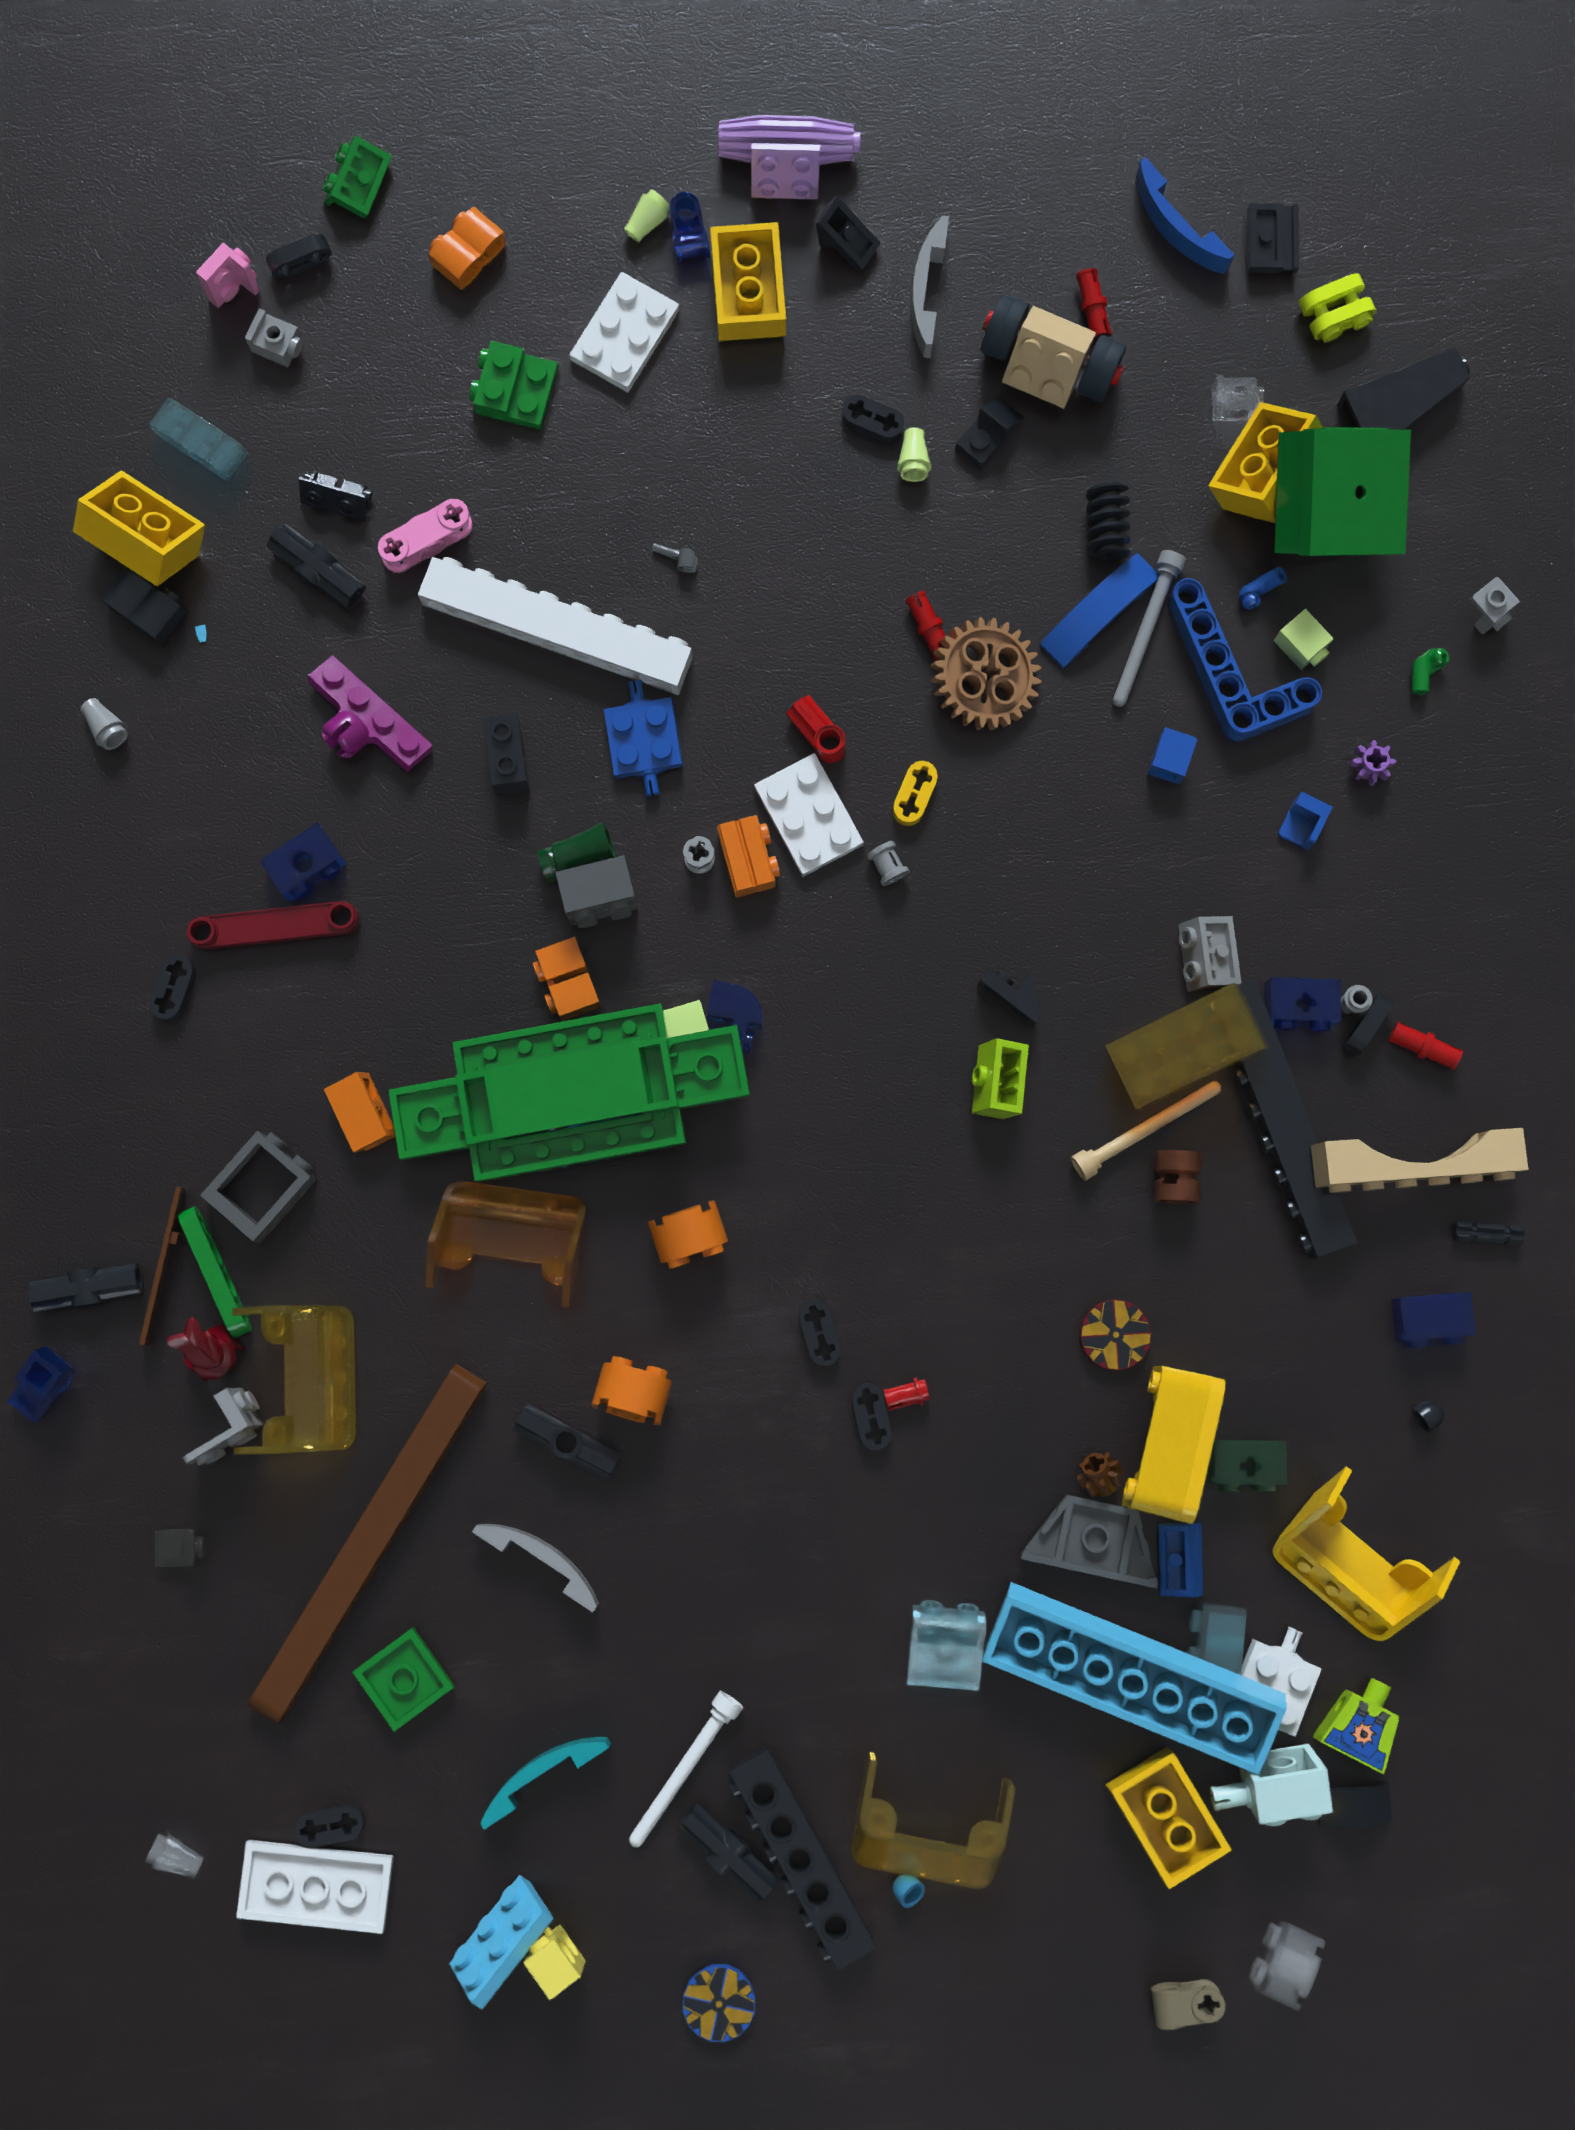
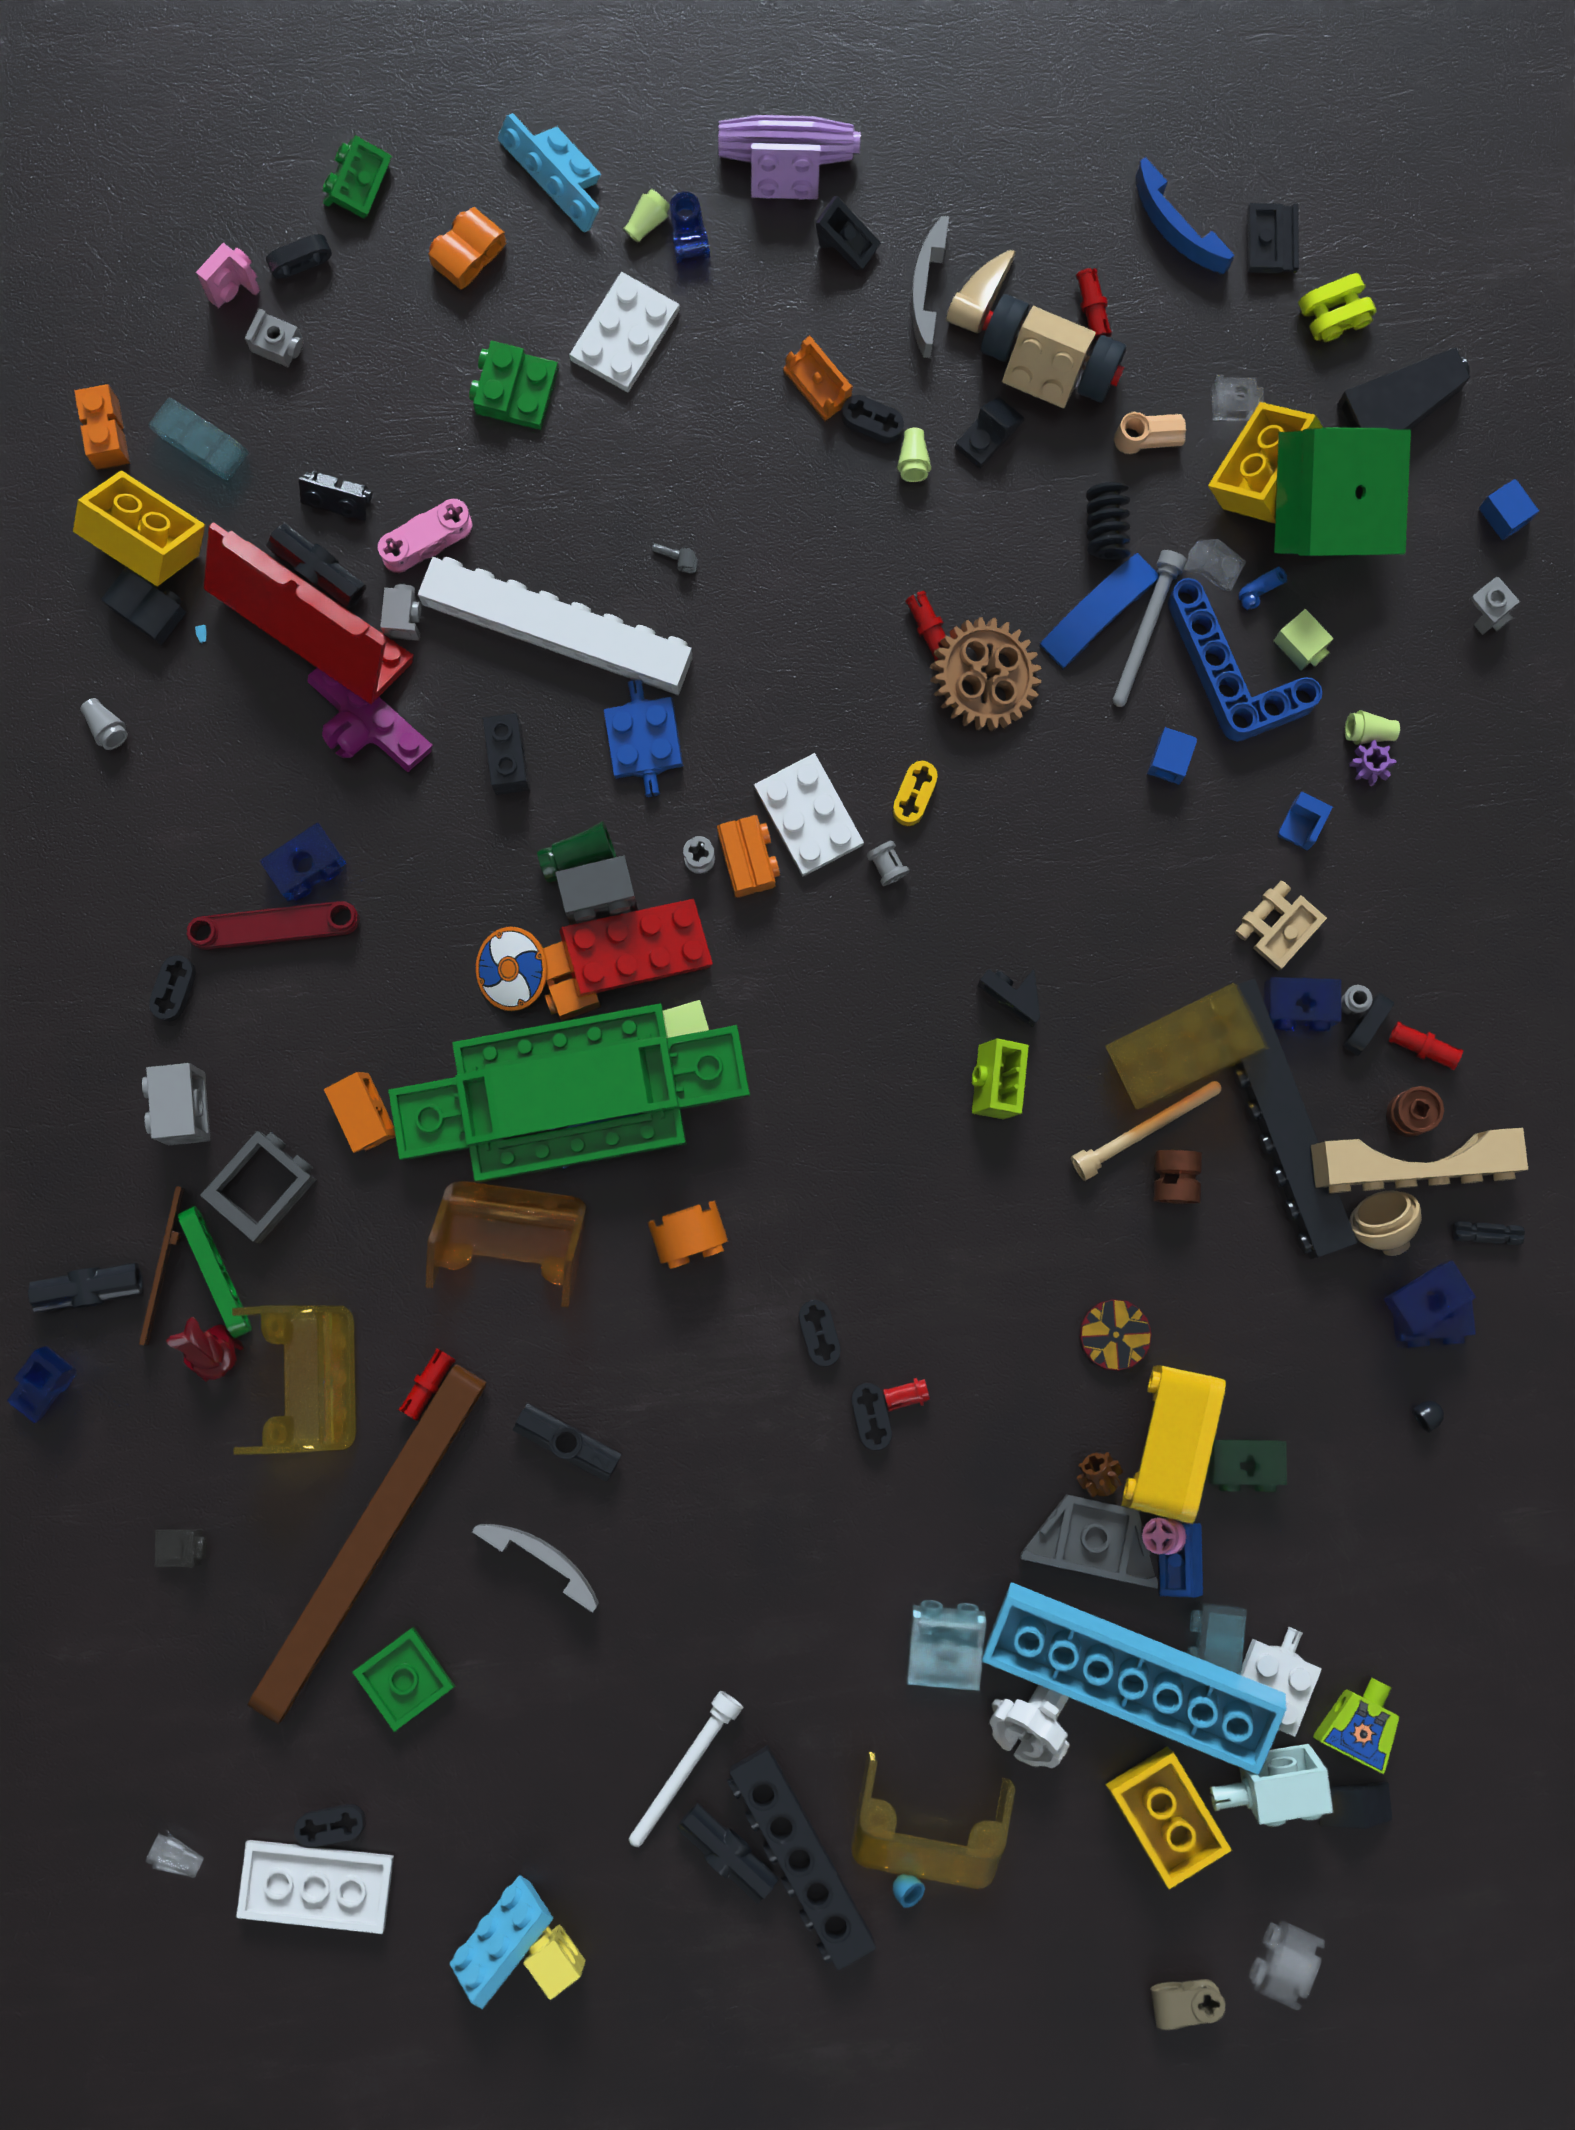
(102, 437): none -> orange piece
(176, 1104): none -> light grey brick
(241, 1414): light grey bracket -> none
(301, 616): none -> red piece
(400, 613): none -> light grey brick
(427, 1384): none -> red pin
(511, 968): none -> shield
(555, 167): none -> medium azure bracket
(579, 1750): teal slope -> none
(632, 1391): orange brick -> none
(635, 947): none -> red plate
(719, 2003): tile -> none
(735, 1006): clear blue brick -> none
(748, 281): yellow brick -> none
(816, 728): red piece -> none
(818, 379): none -> orange hinge
(978, 295): none -> tan piece
(1034, 1724): none -> white piece
(1152, 431): none -> light nougat piece
(1155, 1535): none -> bright pink wheel
(1209, 952): light grey bracket -> none
(1215, 563): none -> clear bracket
(1290, 931): none -> tan plate
(1350, 1573): yellow windscreen -> none
(1366, 727): none -> yellowish green cone
(1387, 1221): none -> tan piece
(1409, 1306): none -> clear blue brick
(1415, 1111): none -> copper wheel
(1425, 666): green arm -> none
(1508, 509): none -> blue panel

